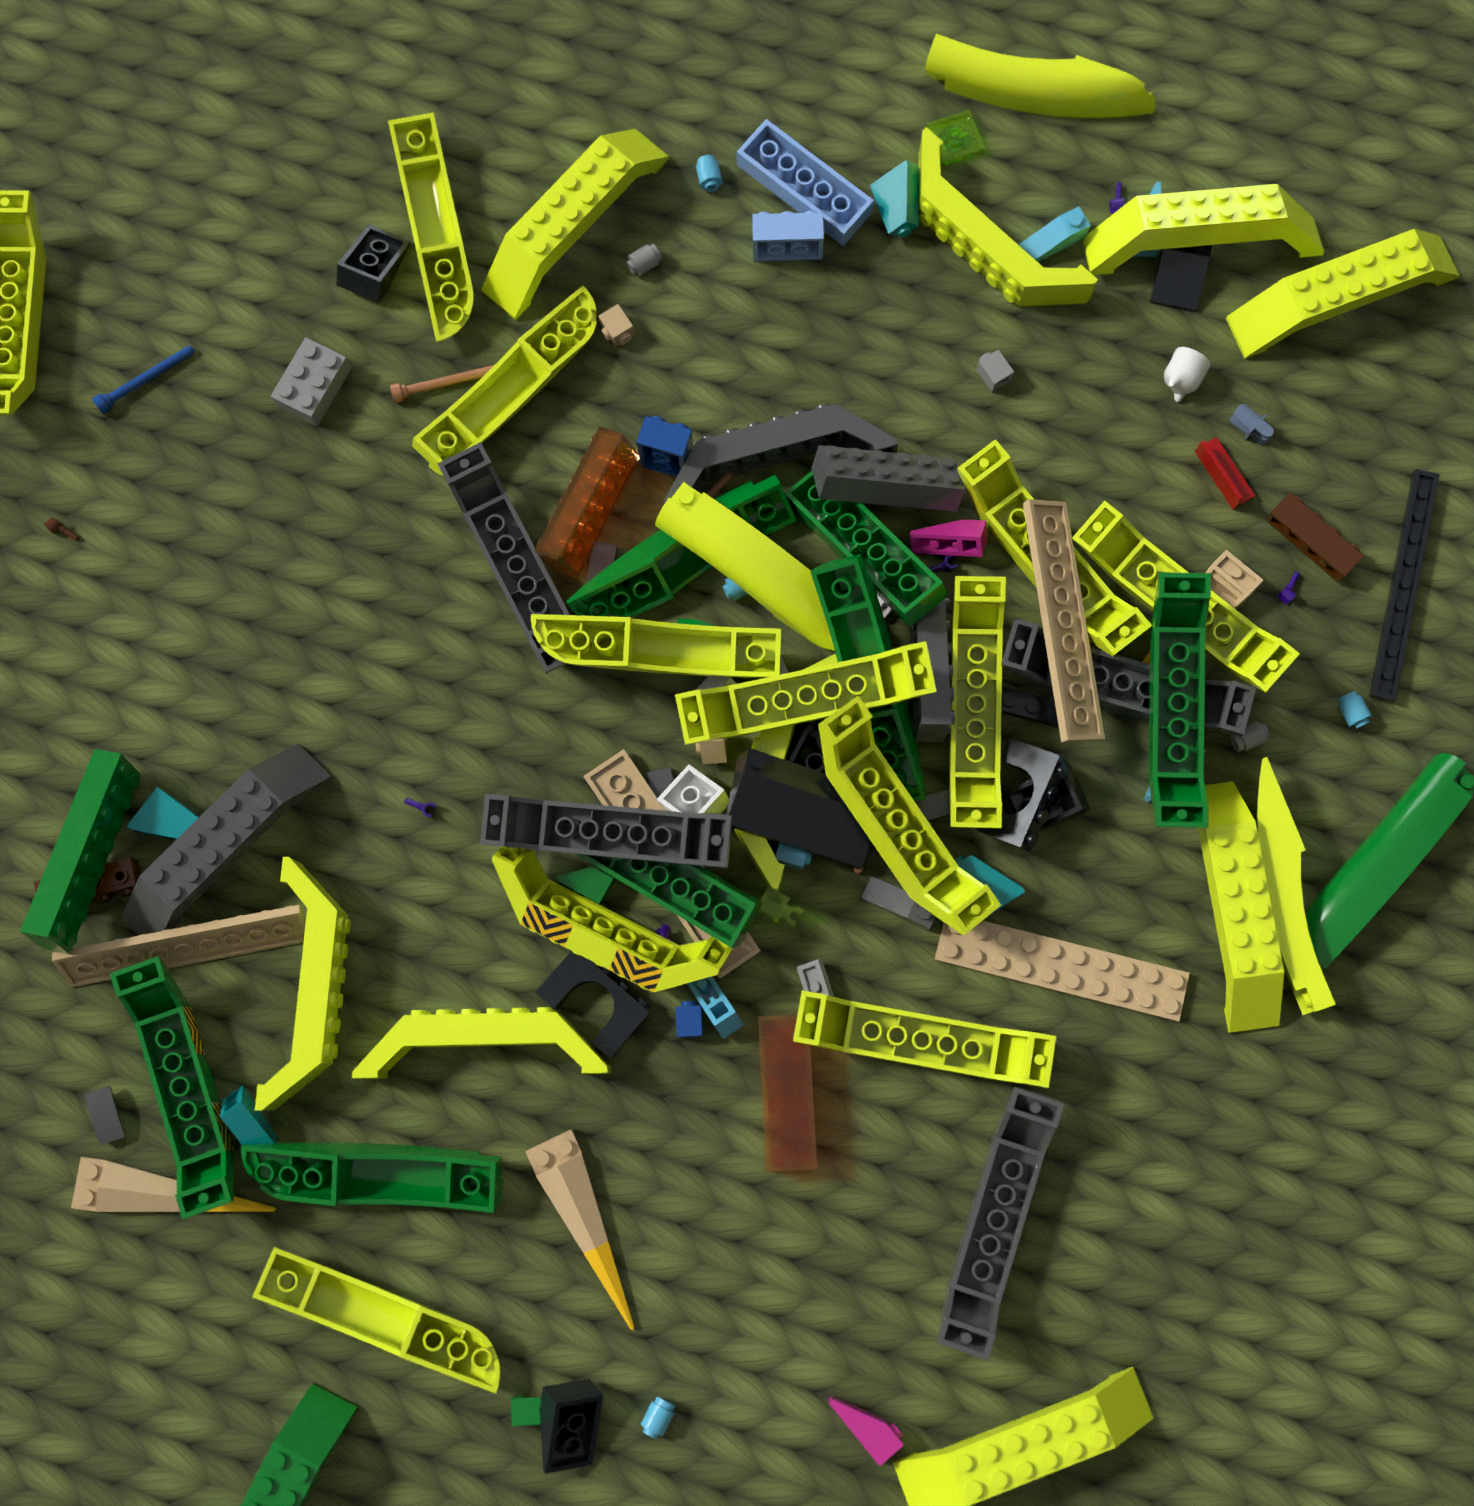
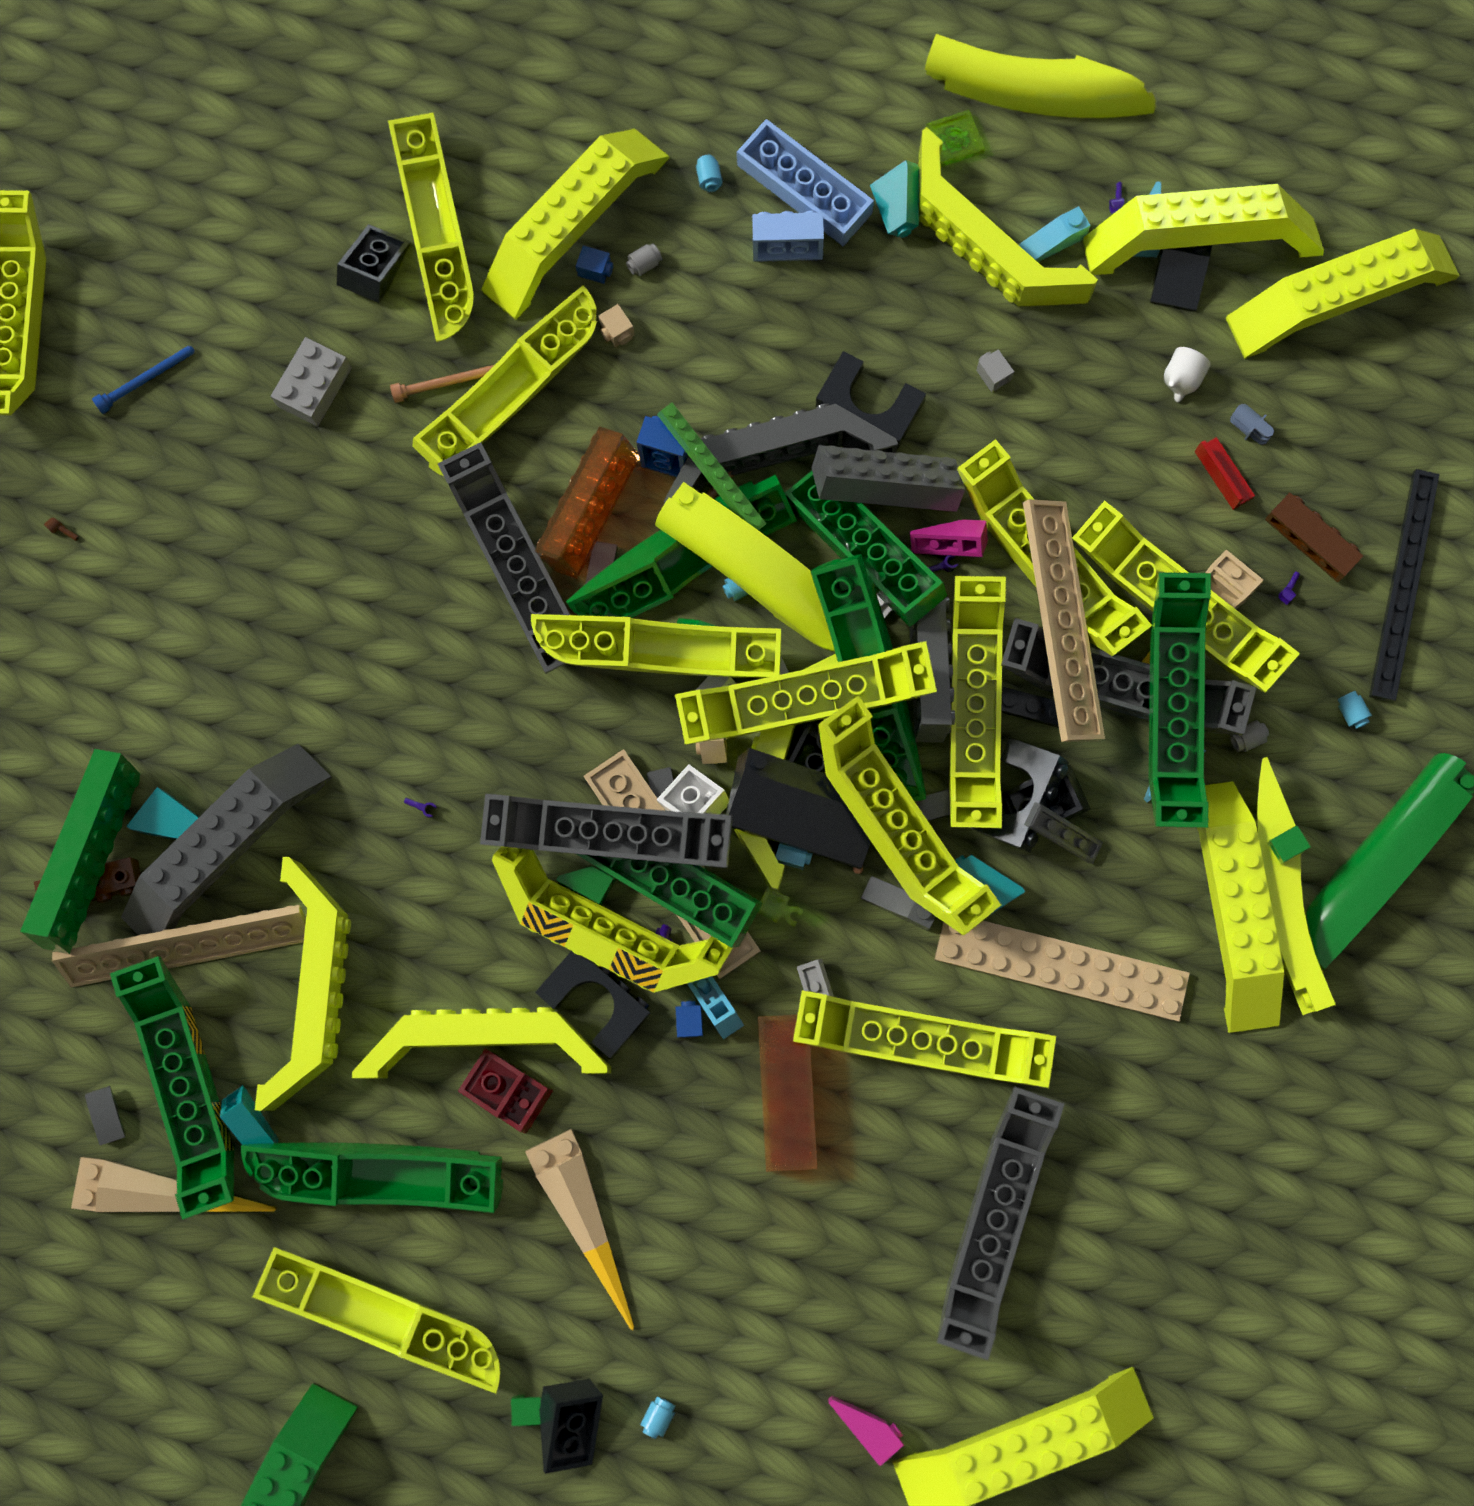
(505, 1091): none -> dark red slope
(594, 264): none -> blue brick
(709, 466): none -> bright green piece
(894, 421): none -> black arch
(1063, 833): none -> dark grey tile
(1289, 844): none -> green panel

